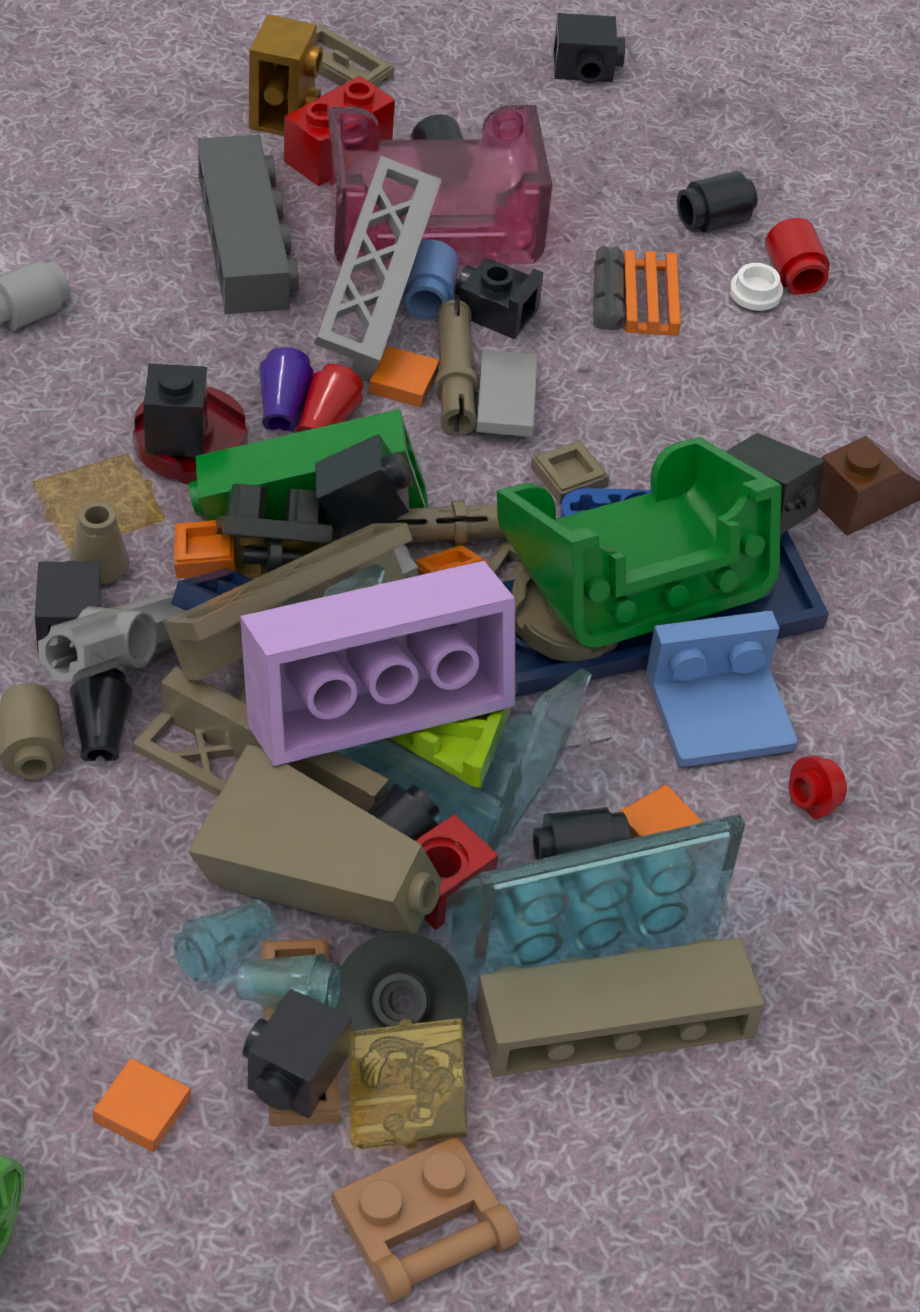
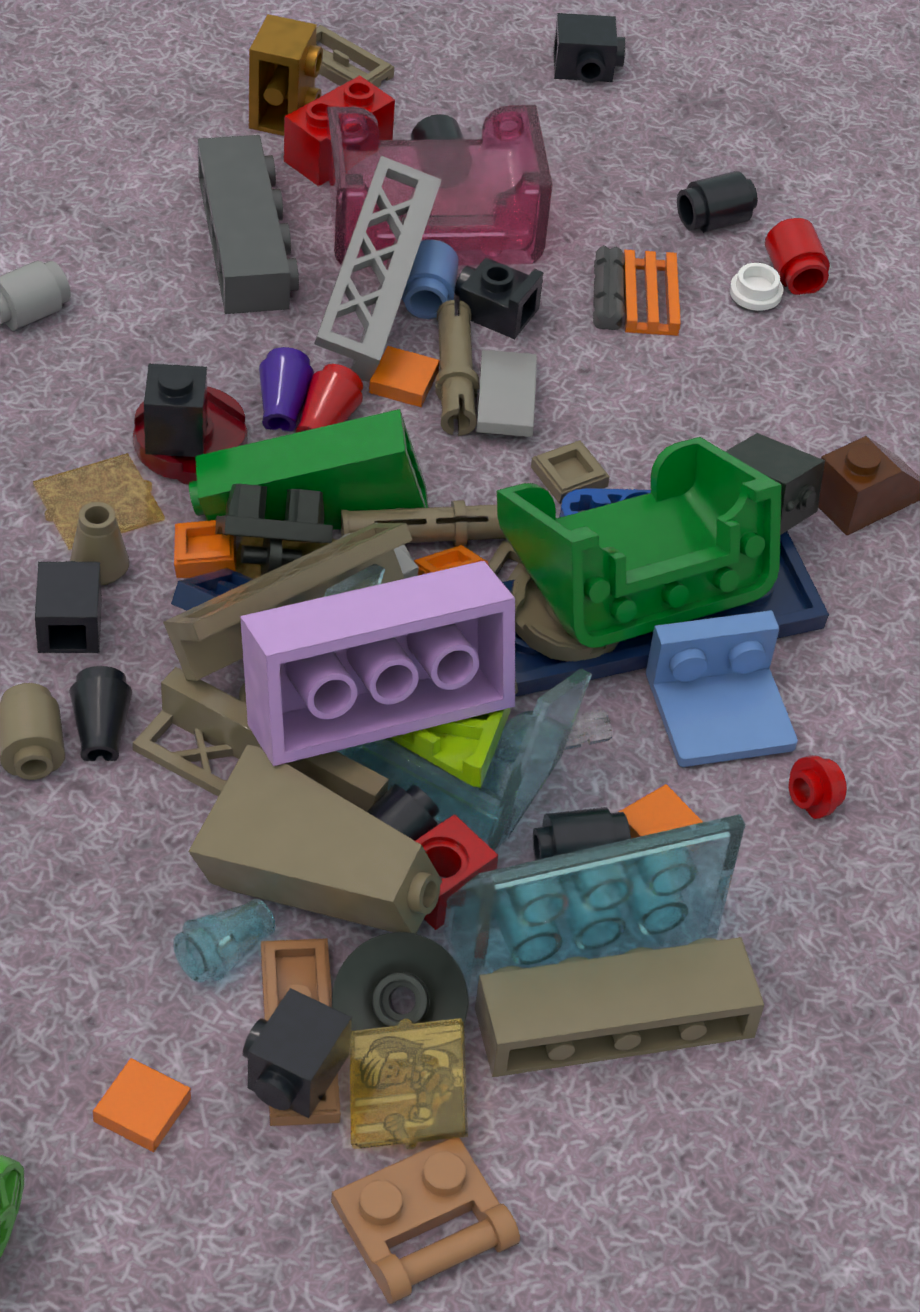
(108, 638): light grey piece -> none
(270, 979): clear light blue cone -> none
(363, 485): black brick -> none

